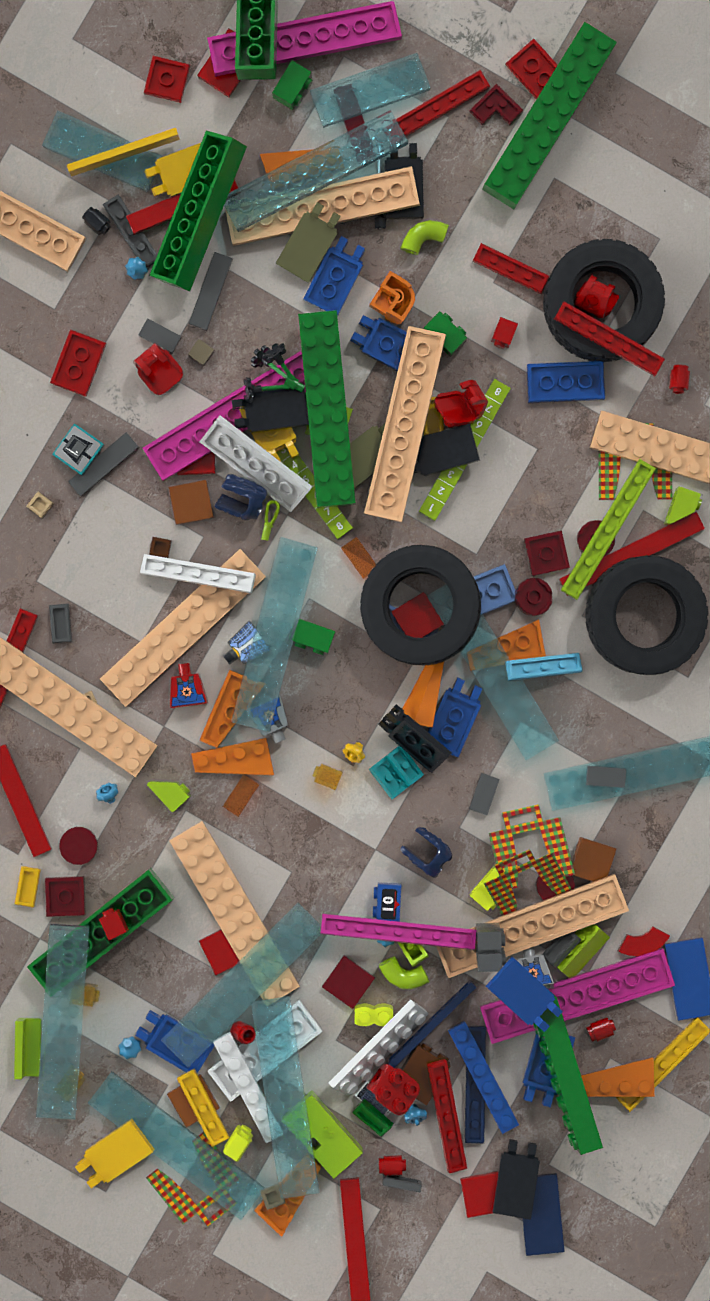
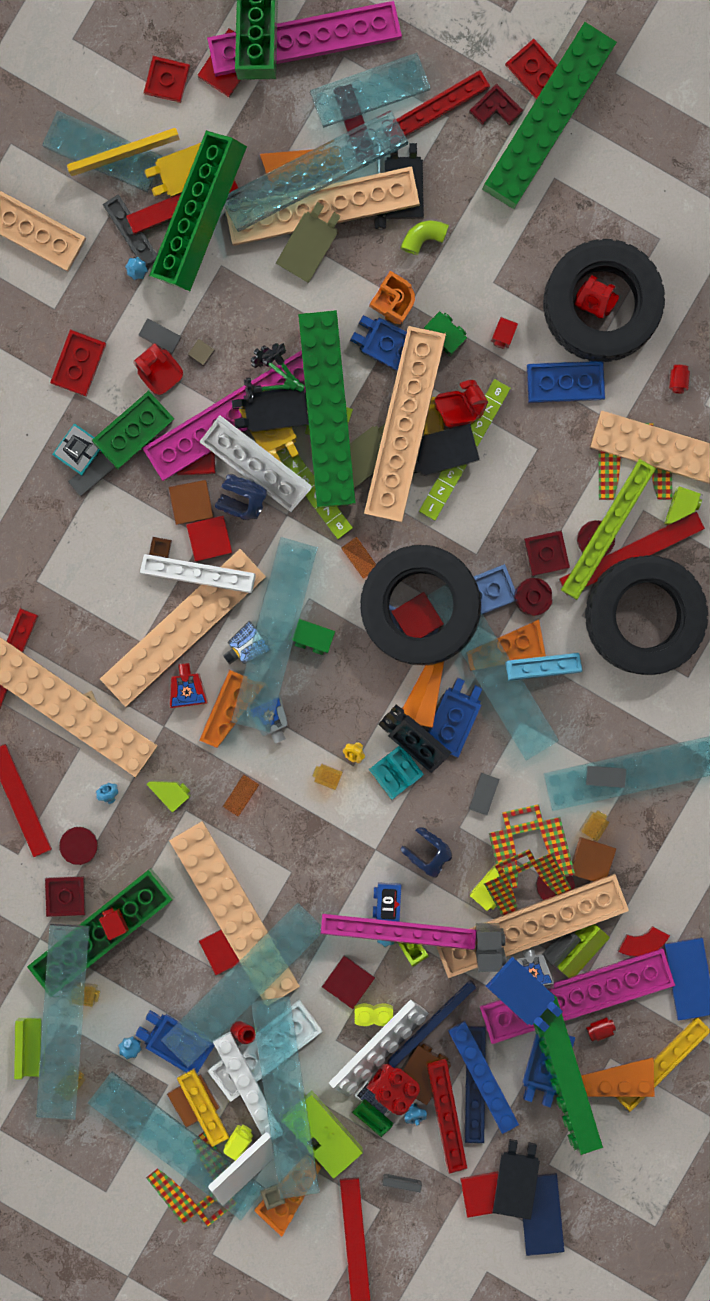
(27, 886): yellow tile -> none
(40, 504): tan tile -> none
(60, 623): dark grey tile -> none
(96, 221): black brick -> none
(115, 1153): yellow tile -> none
(133, 430): none -> green plate
(209, 538): none -> red tile
(210, 291): dark grey tile -> none
(241, 758): orange wing -> none
(243, 1169): none -> white tile
(269, 525): lime piece -> none
(292, 85): green brick -> none
(335, 277): blue tile -> none
(392, 1165): red brick -> none
(403, 978): lime cylinder -> none
(511, 268): red tile -> none
(594, 825): none -> clear yellow brick
(609, 339): red tile -> none

